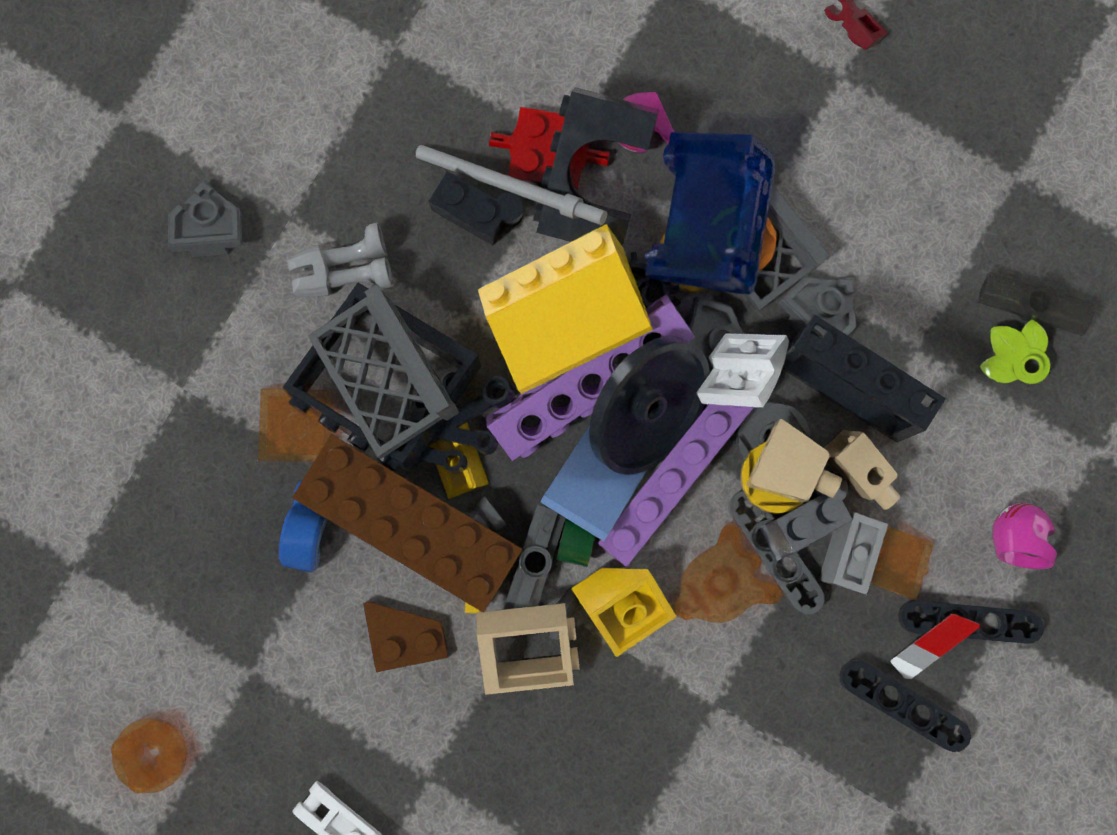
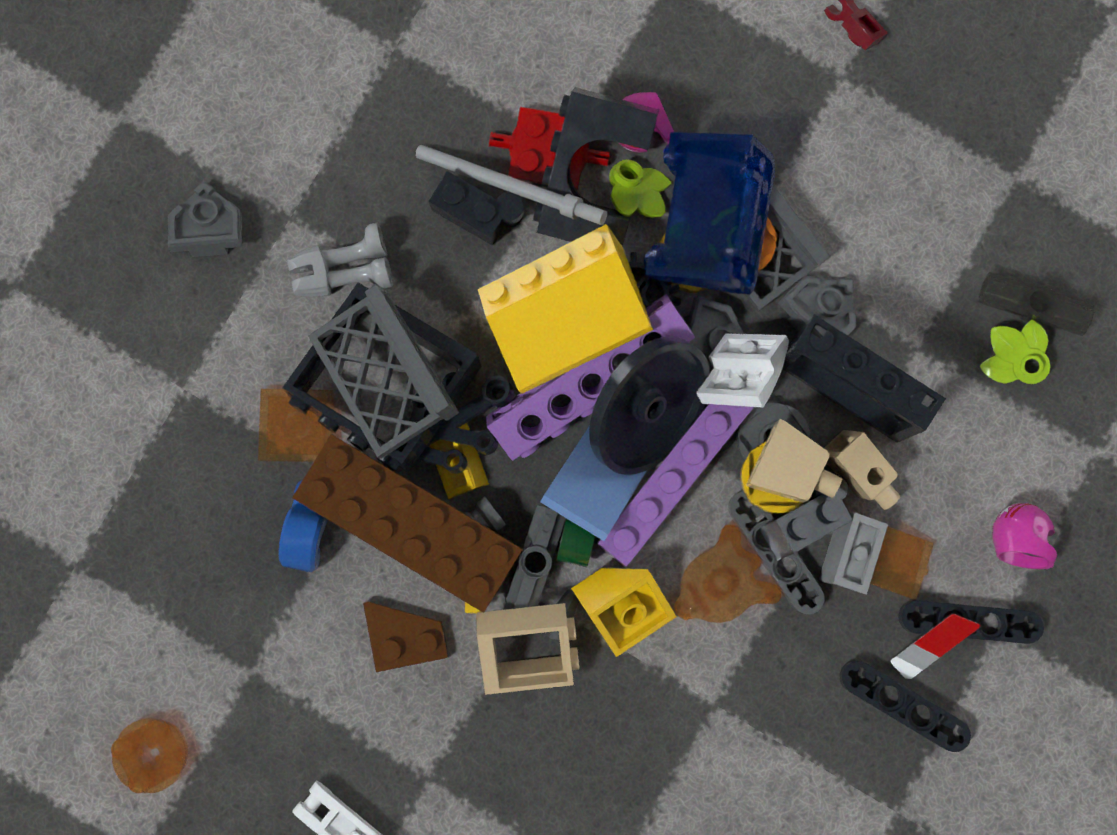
(637, 189): none -> lime plate

